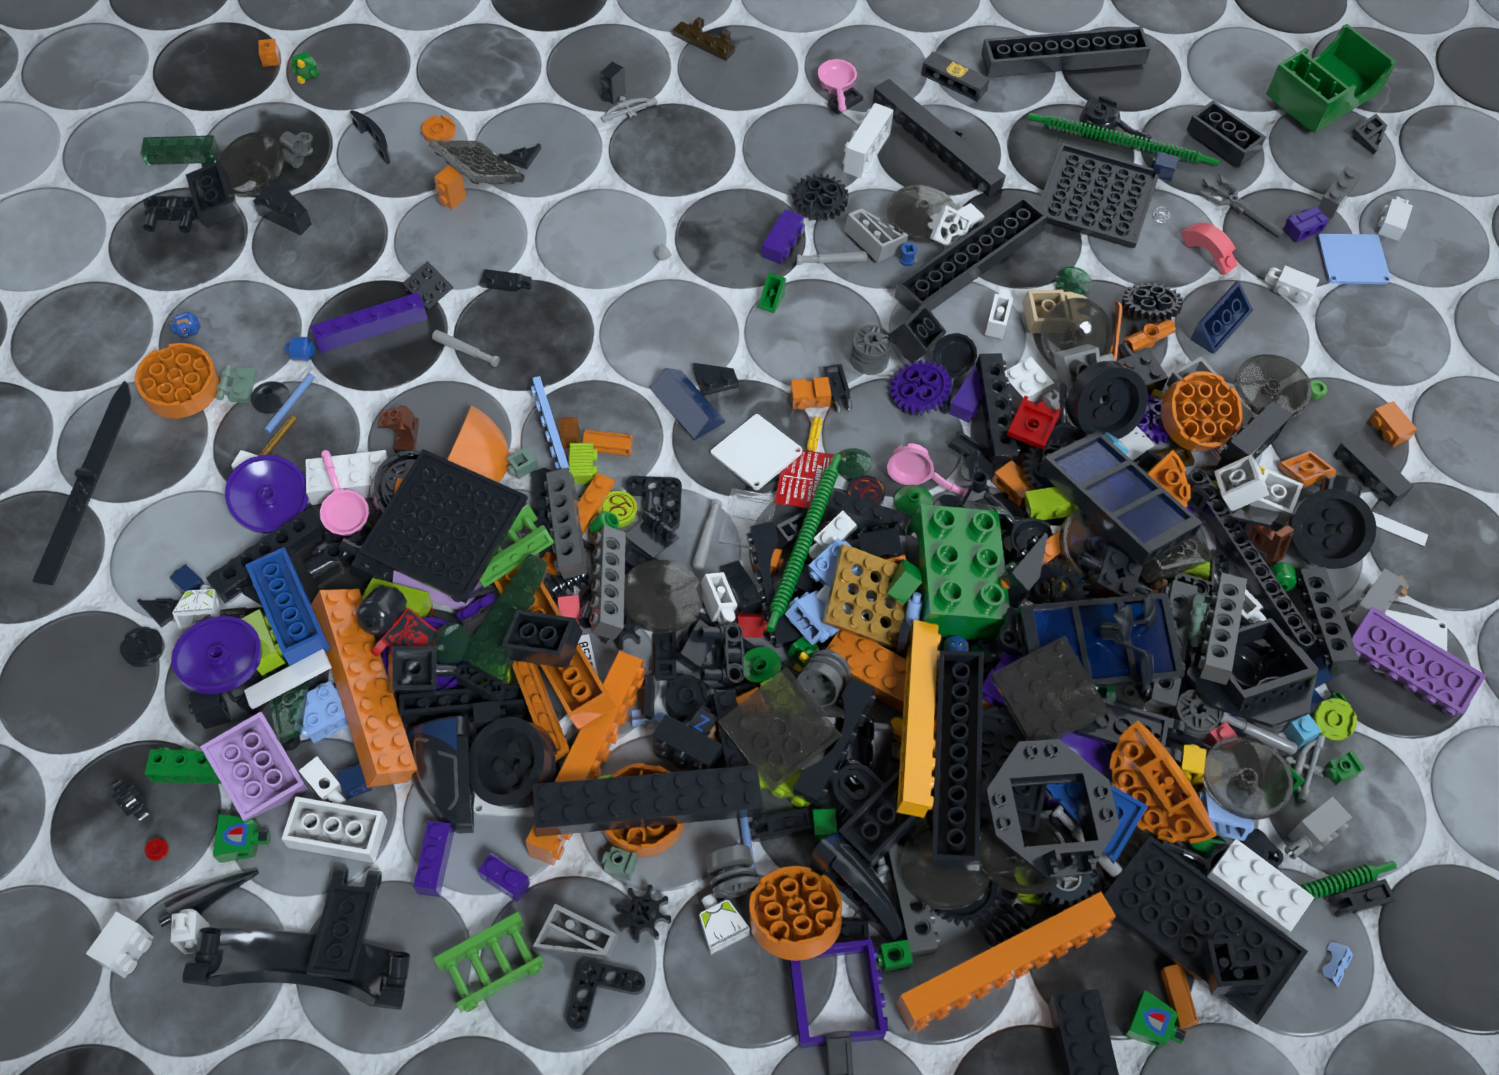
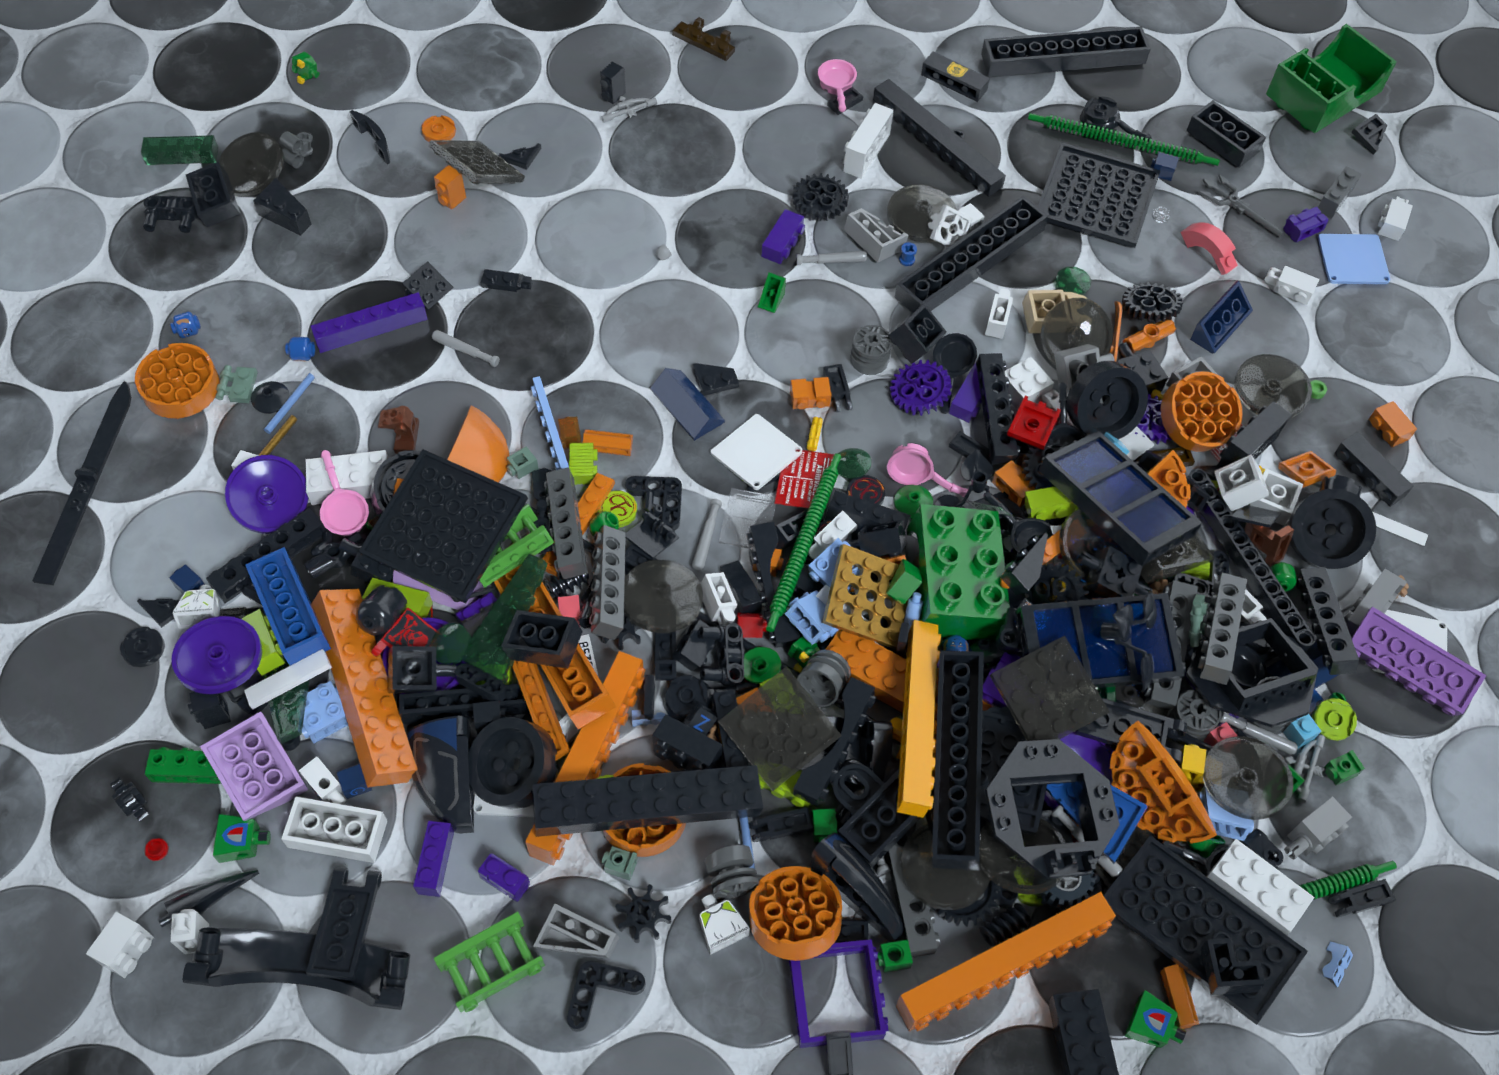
(269, 52): orange brick -> none

